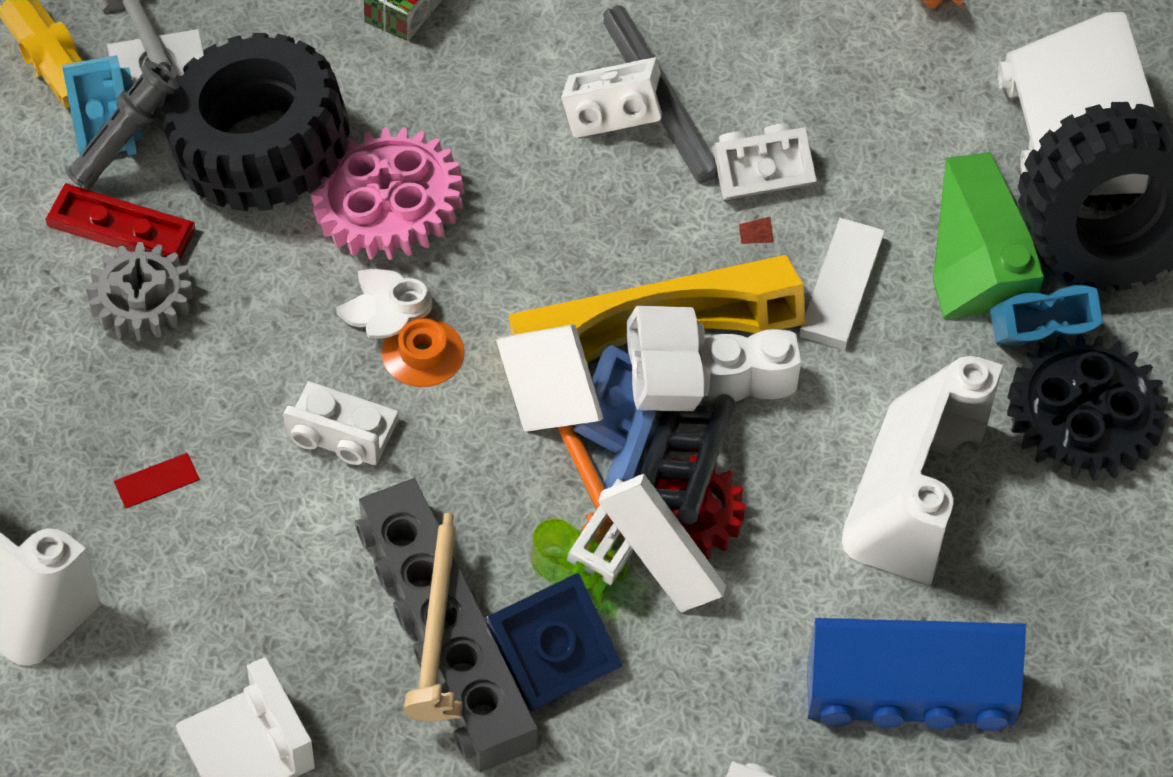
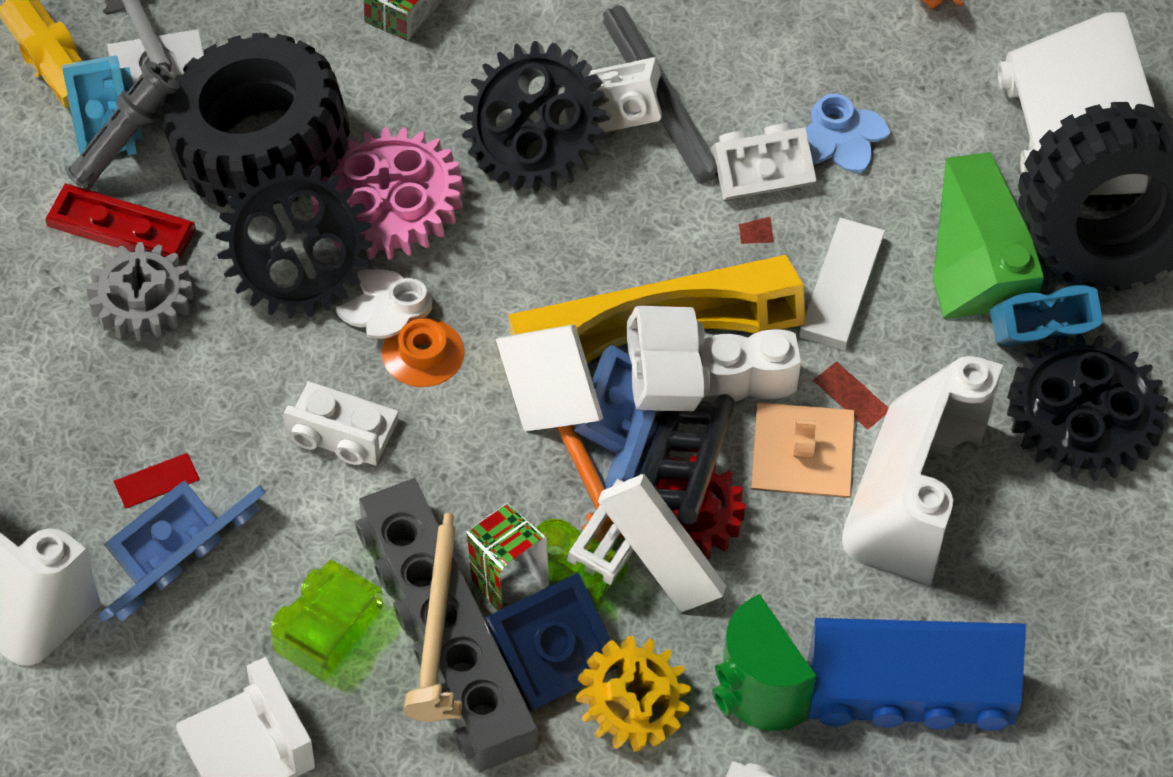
(164, 537): none -> medium blue bracket
(254, 259): none -> black gear
(325, 619): none -> clear neon green brick
(499, 541): none -> piece
(508, 89): none -> black gear
(618, 709): none -> yellow gear
(762, 671): none -> green brick
(803, 449): none -> light nougat piece
(846, 138): none -> light blue plate
(851, 395): none -> clear red window

